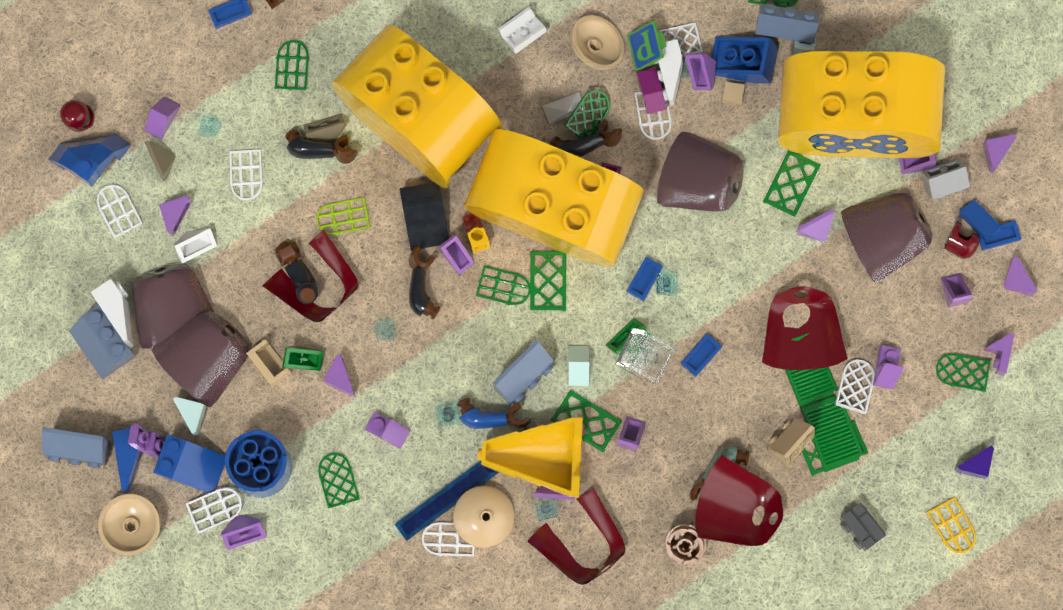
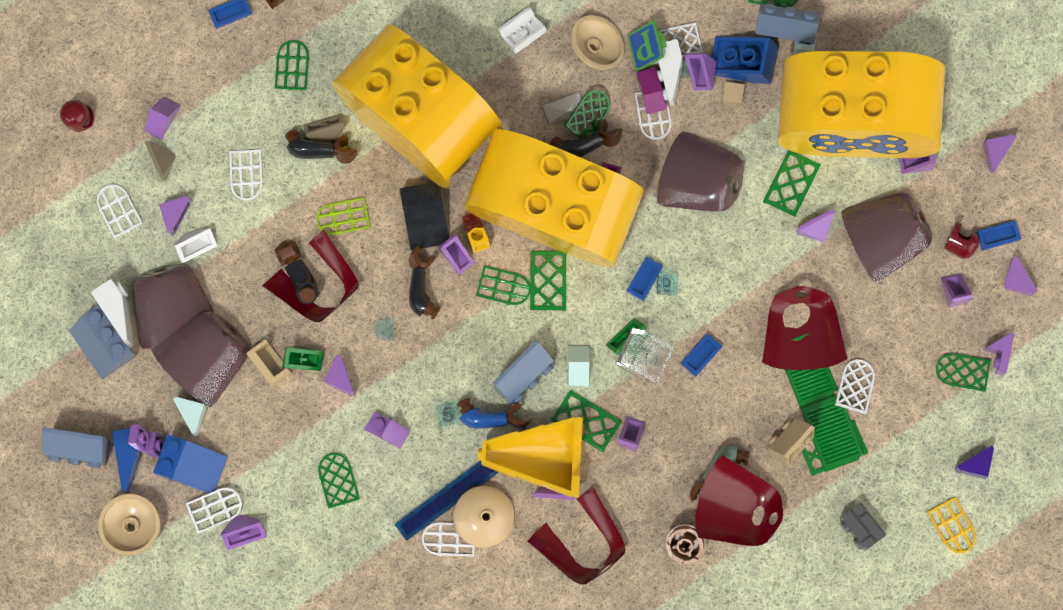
(89, 156): blue brick -> none
(209, 127): clear light blue tile -> none
(265, 478): blue brick -> none
(546, 509): clear light blue tile -> none
(887, 368): medium lavender slope -> none
(945, 179): brick -> none
(980, 220): blue tile -> none

